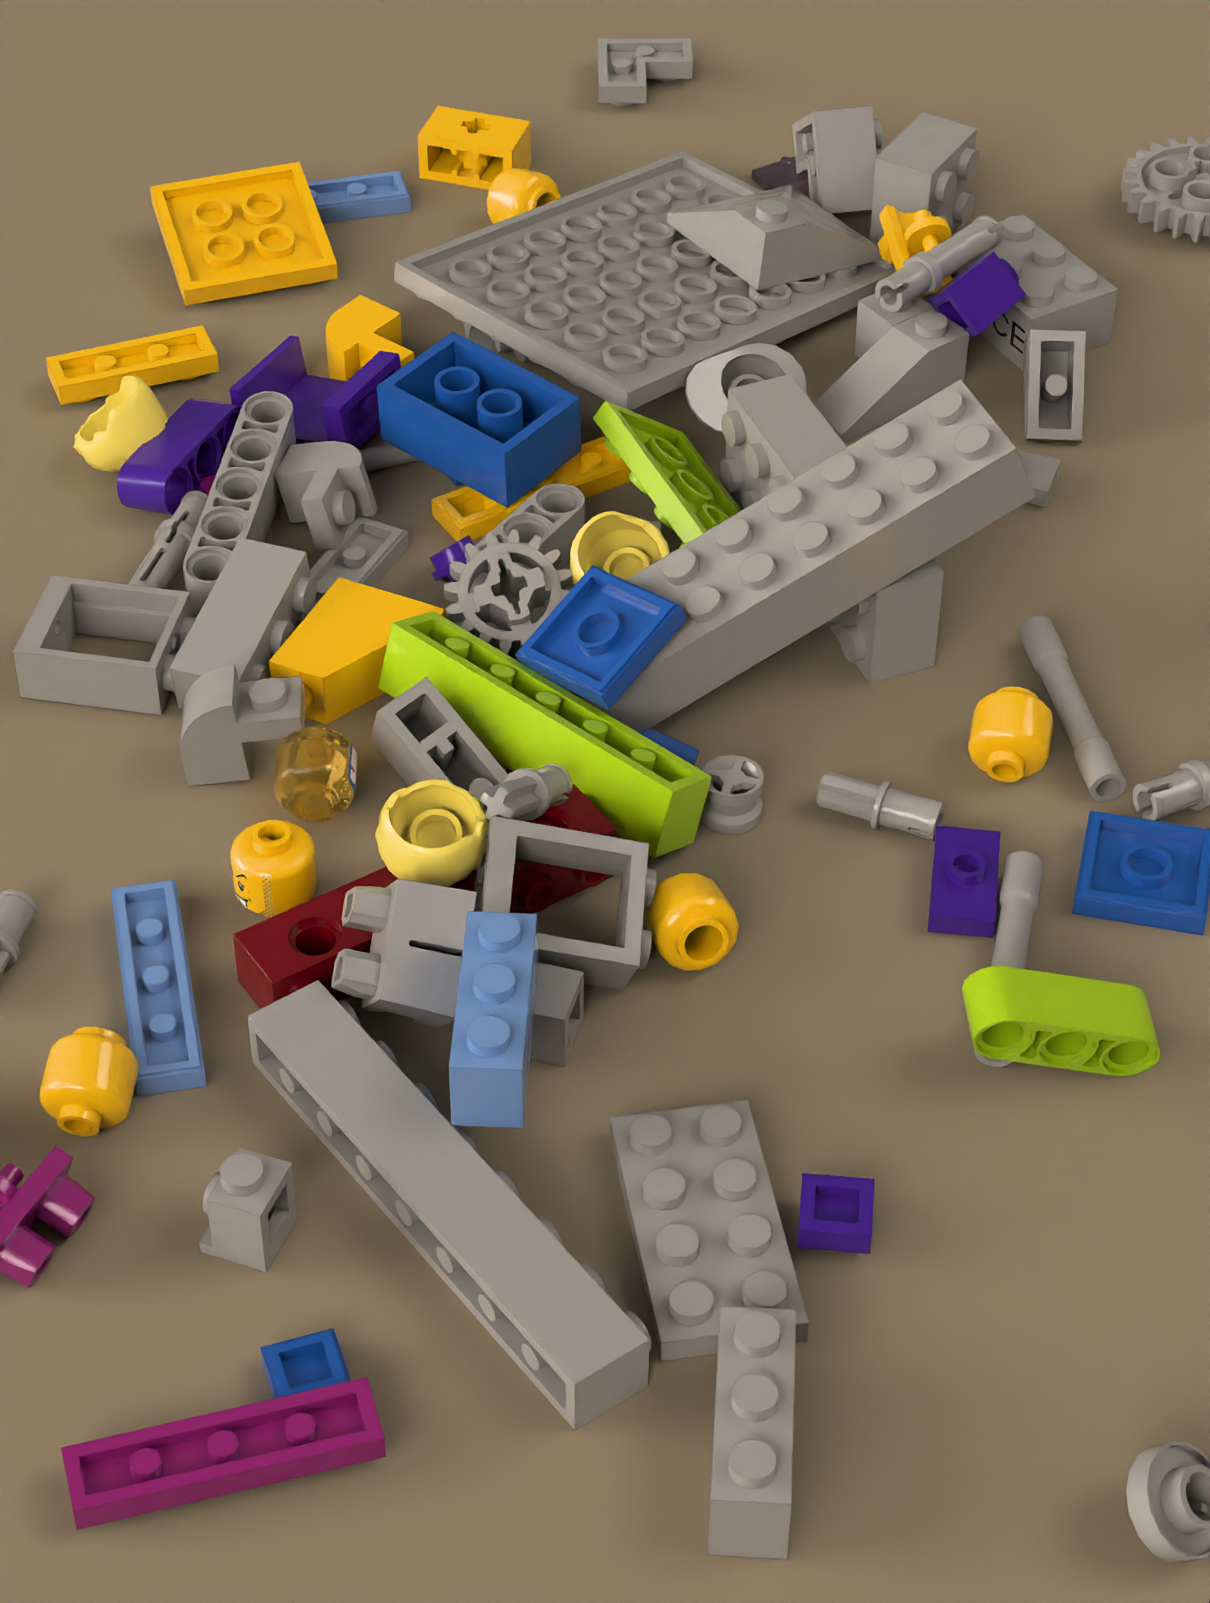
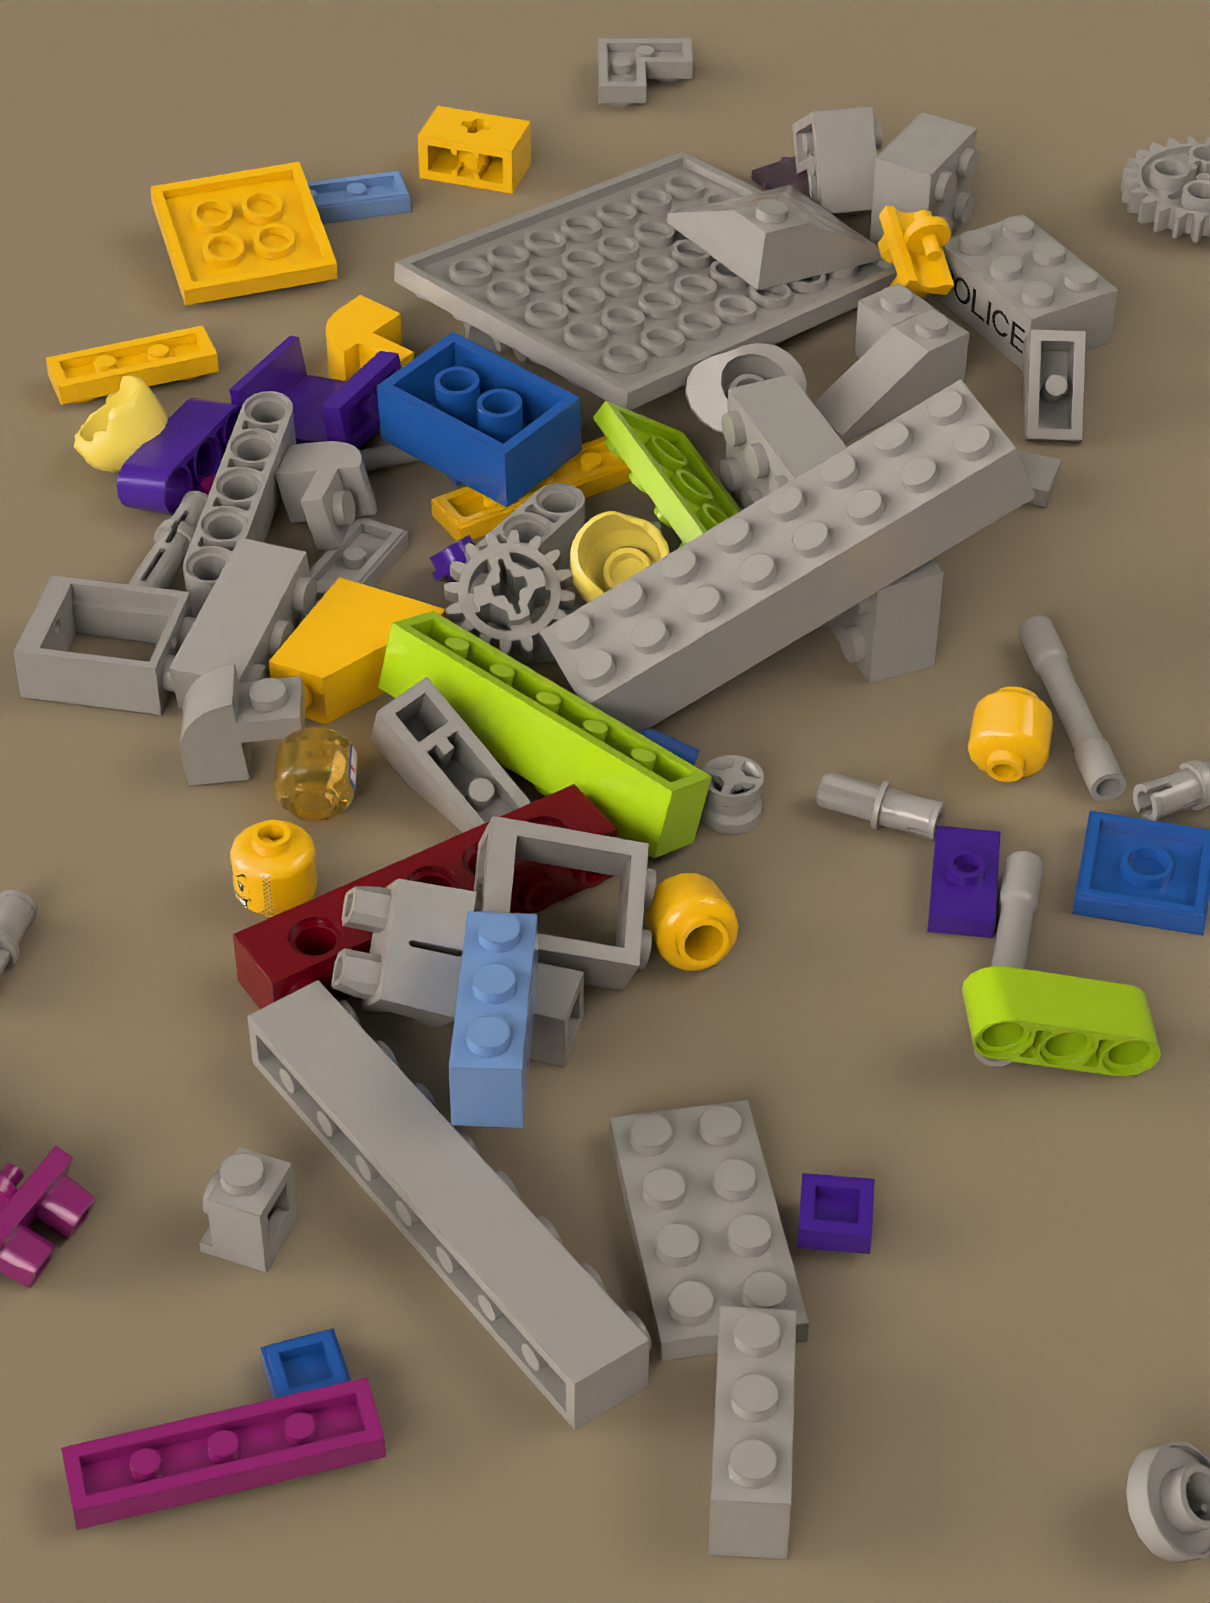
(89, 1081): yellow head -> none
(157, 988): medium blue tile -> none
(432, 833): light yellow hair -> none
(519, 191): yellow head -> none
(528, 792): light grey axle -> none
(601, 636): blue tile -> none
(926, 271): light grey pin -> none
(979, 294): dark purple brick -> none

